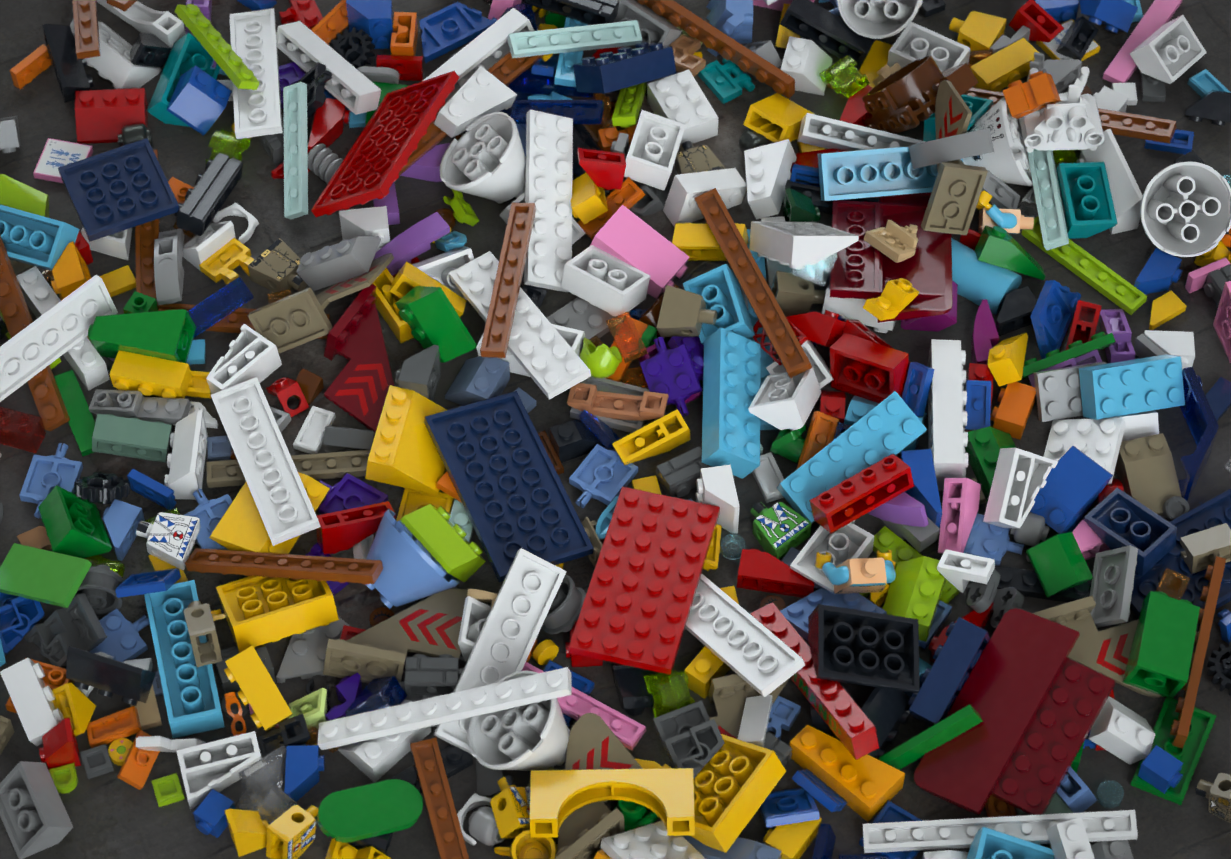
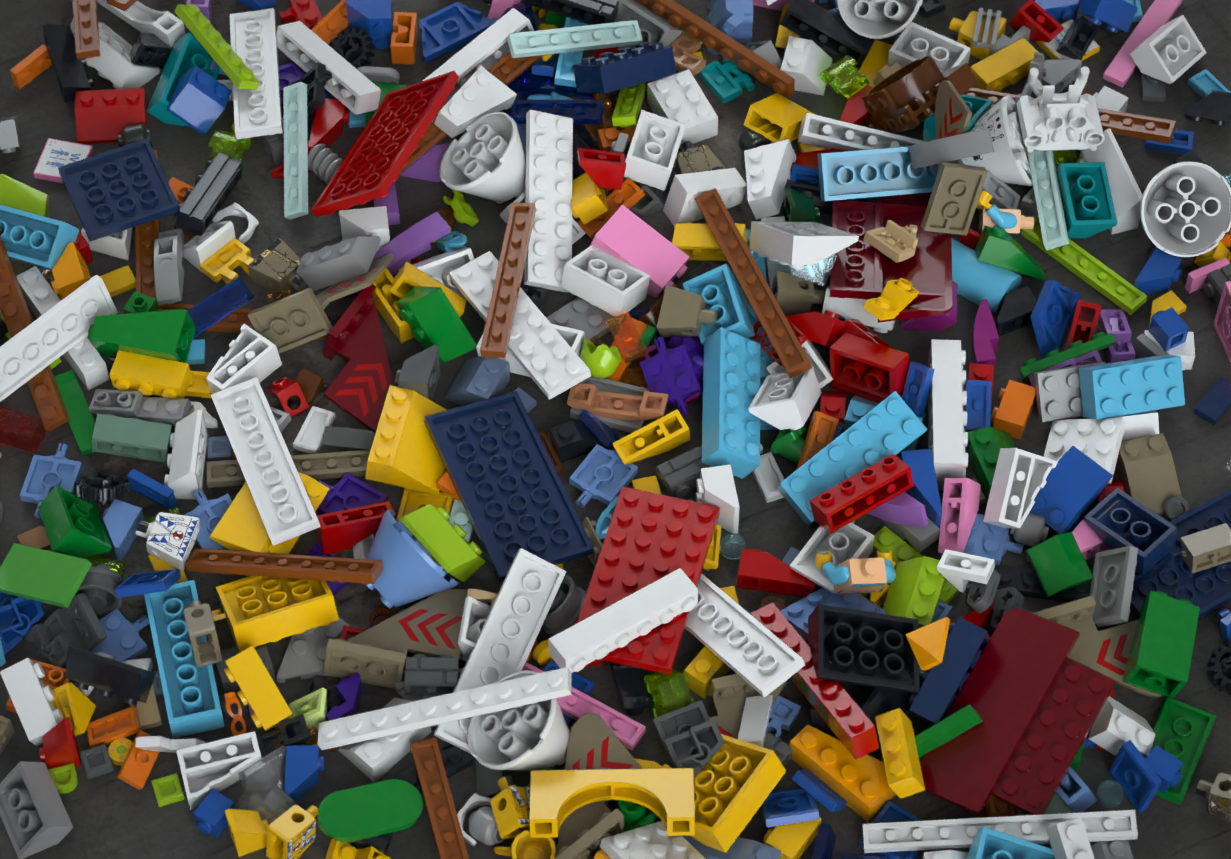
(378, 695): clear blue slope -> none
(407, 66): red plate -> none
(623, 621): none -> white brick
(779, 528): bright green torso -> none
(900, 753): none -> yellow brick
(929, 643): none -> light orange slope
(977, 56): clear orange slope -> none
(988, 15): none -> light grey tile
(1008, 359): yellow slope -> none
(1031, 95): orange brick -> none
(1128, 90): white tile -> none
(1135, 776): none -> blue tile
(1168, 329): none -> blue brick
(1173, 584): clear orange slope -> none
(1186, 704): dark orange plate -> none
(1202, 426): clear blue windscreen -> none

